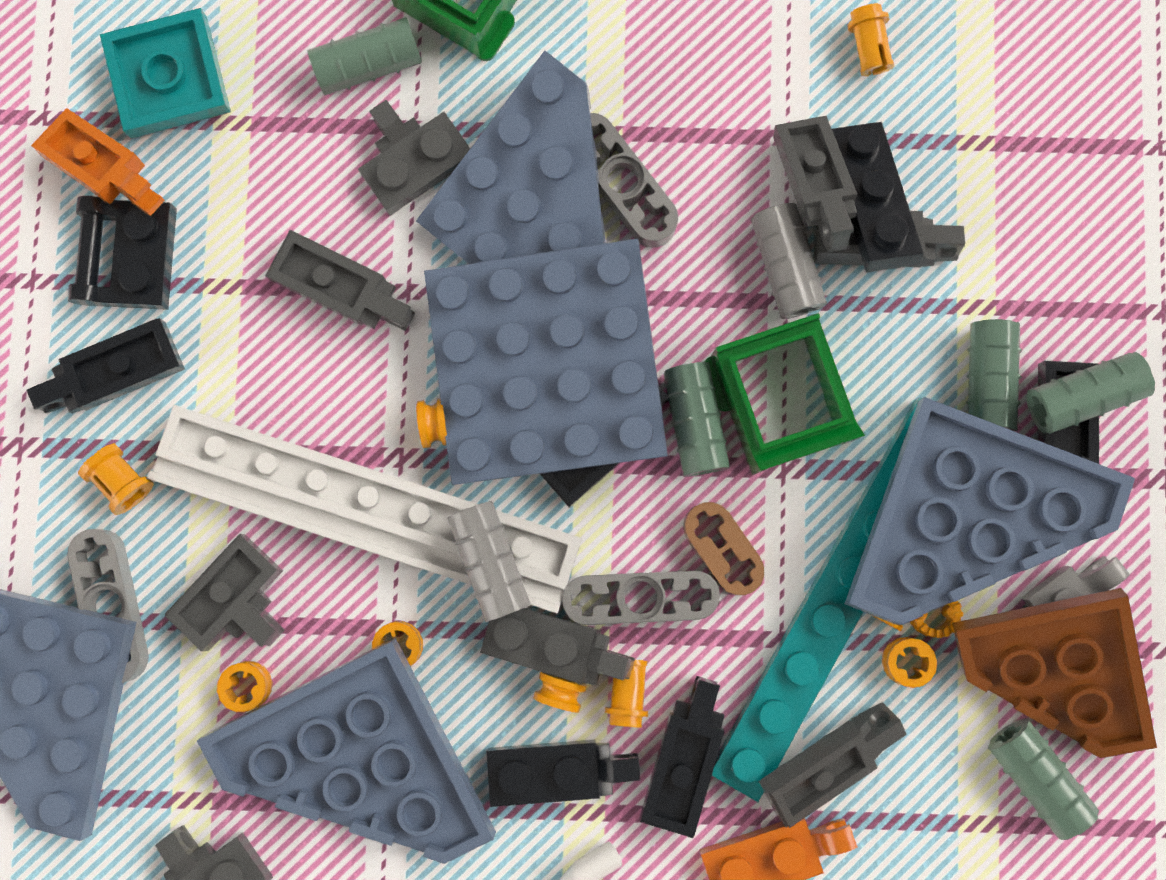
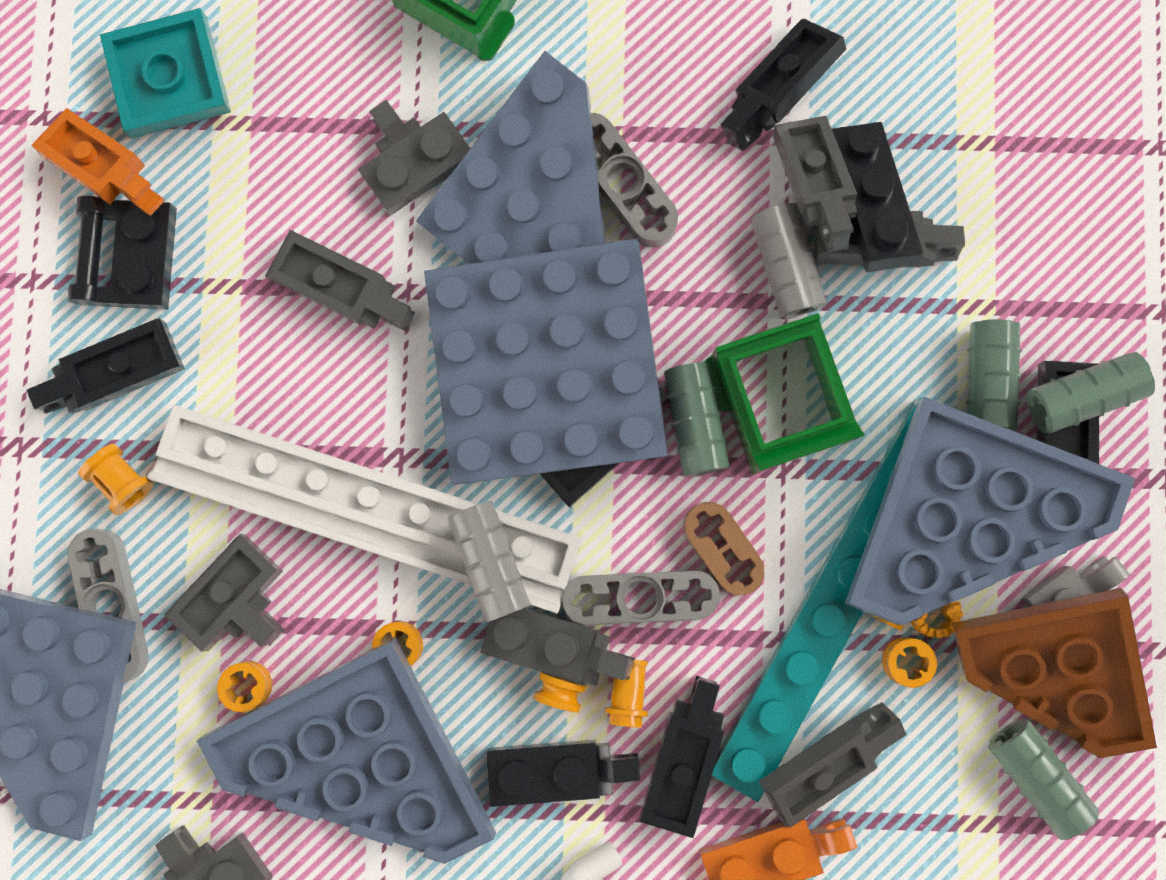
(364, 56): sand green axle -> none
(431, 423): light orange bush -> none
(781, 81): none -> black hinge
(871, 39): light orange pin -> none

